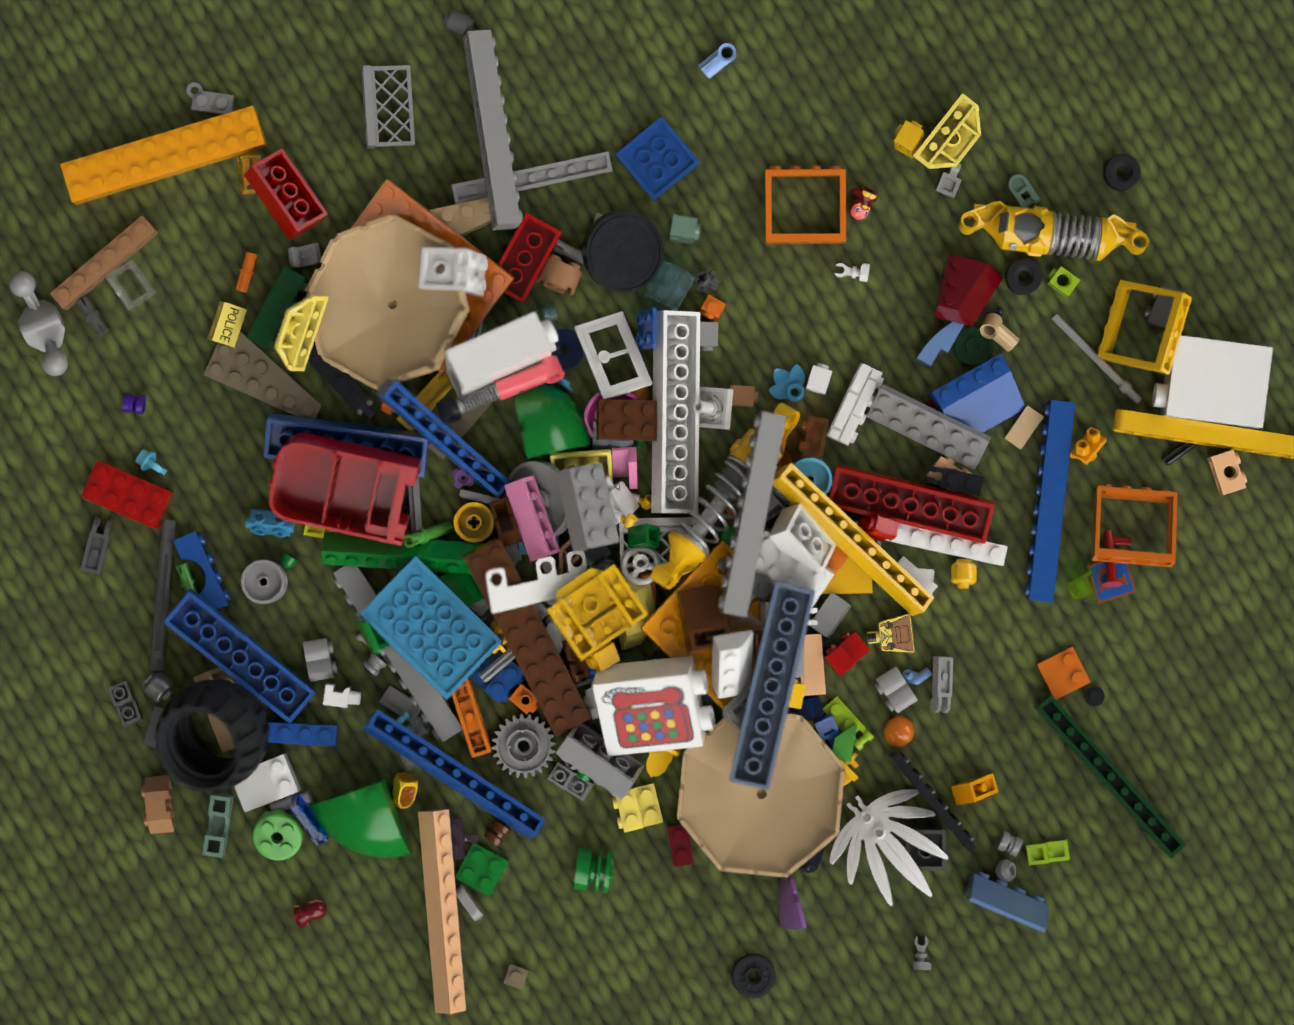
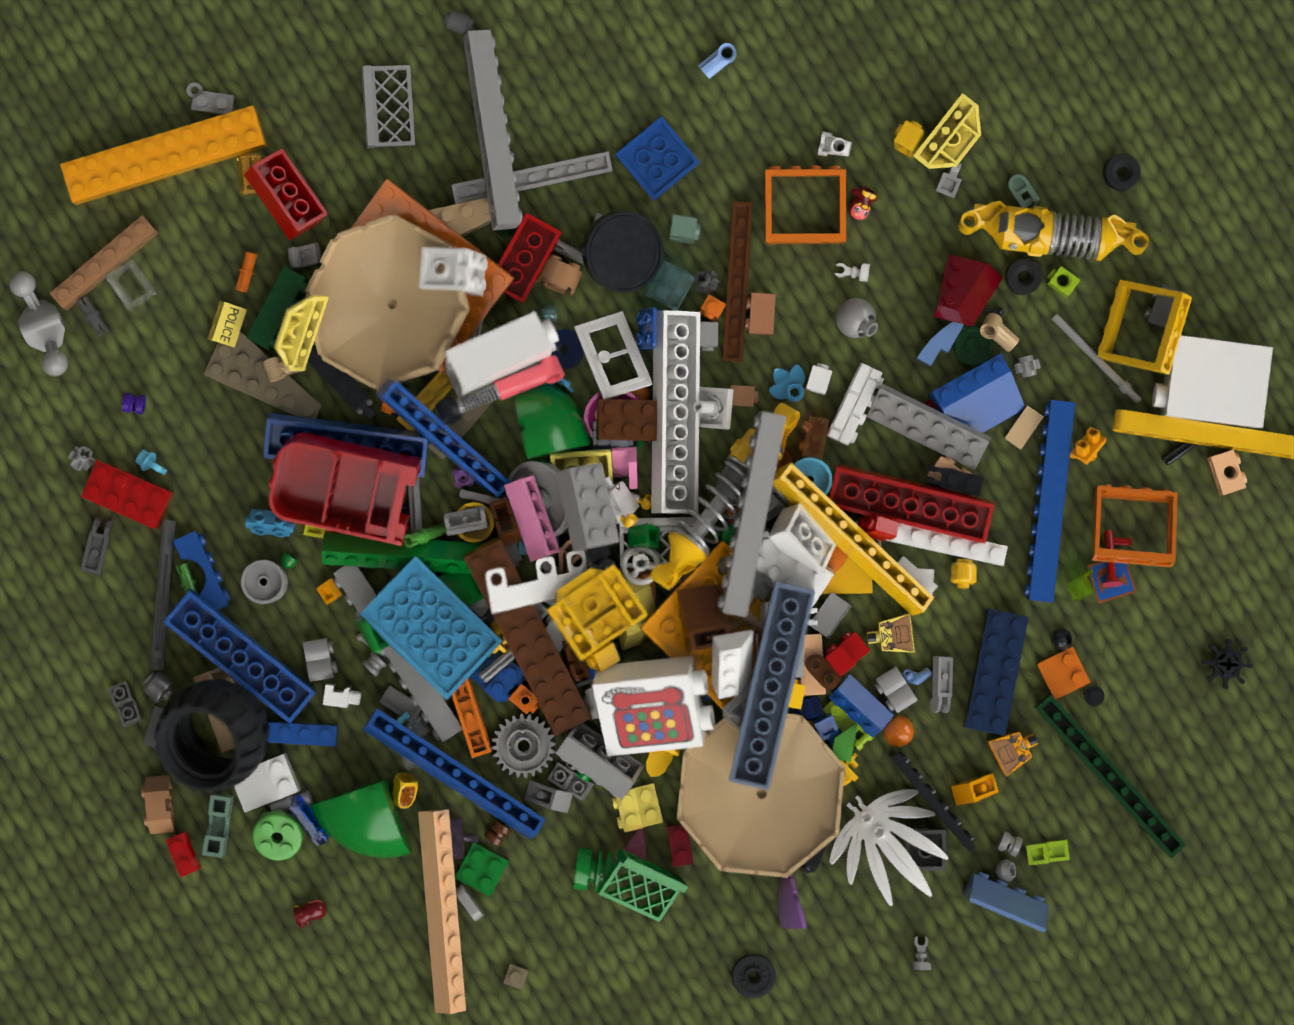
(81, 458): none -> light grey gear
(183, 854): none -> red brick
(276, 369): none -> tan piece
(329, 591): none -> light orange plate
(465, 521): none -> light grey hinge
(548, 796): none -> light grey slope
(636, 845): none -> clear pink slope
(653, 874): none -> green fence
(737, 282): none -> reddish brown plate
(761, 314): none -> nougat brick
(823, 670): none -> reddish brown plate
(830, 143): none -> white plate
(856, 318): none -> light grey brick
(861, 706): none -> blue brick
(995, 672): none -> dark blue brick
(1012, 750): none -> torso
(1027, 366): none -> light grey gear
(1061, 639): none -> black piece
(1227, 655): none -> black gear

